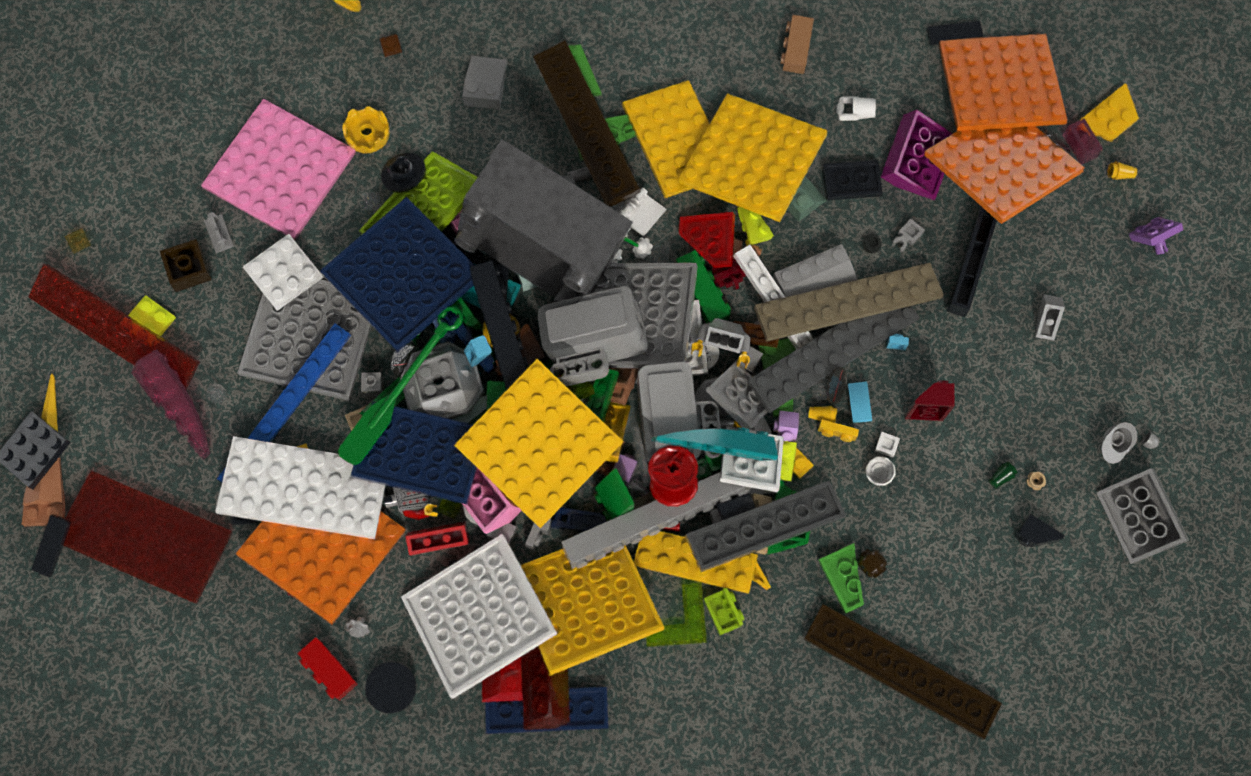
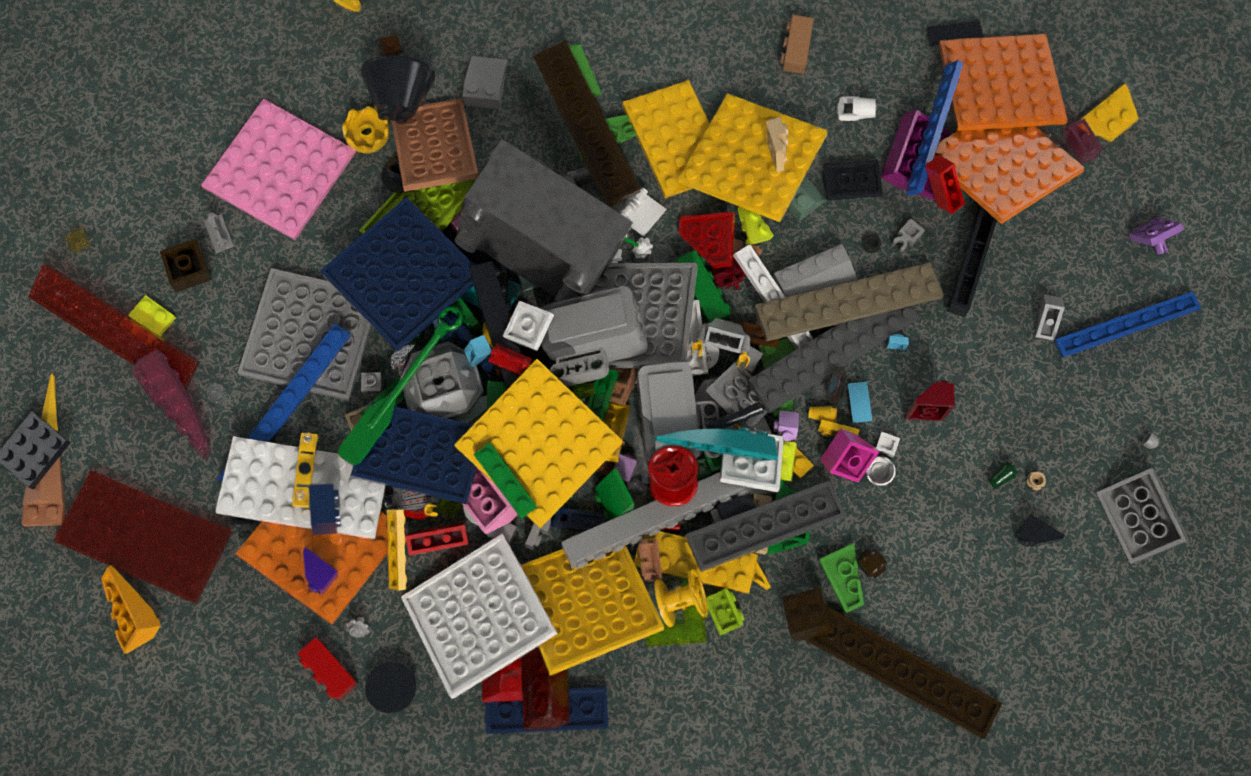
(51, 545): black tile -> none
(134, 616): none -> light orange wedge
(282, 272): white plate -> none
(304, 469): none -> yellow piece
(317, 572): none -> dark purple slope
(323, 510): none -> dark blue brick
(396, 549): none -> yellow plate
(397, 85): none -> black cone
(435, 146): none -> nougat plate
(505, 480): none -> green plate
(509, 359): none -> red hinge
(528, 325): none -> white plate
(651, 567): none -> nougat hinge
(681, 598): none -> yellow piece
(742, 414): none -> black pin
(777, 141): none -> tan plate
(807, 614): none -> dark brown brick
(849, 456): none -> dark pink slope
(934, 127): none -> blue plate
(945, 184): none -> red brick
(1118, 442): light grey piece -> none
(1121, 171): yellow cone -> none
(1127, 324): none -> blue plate

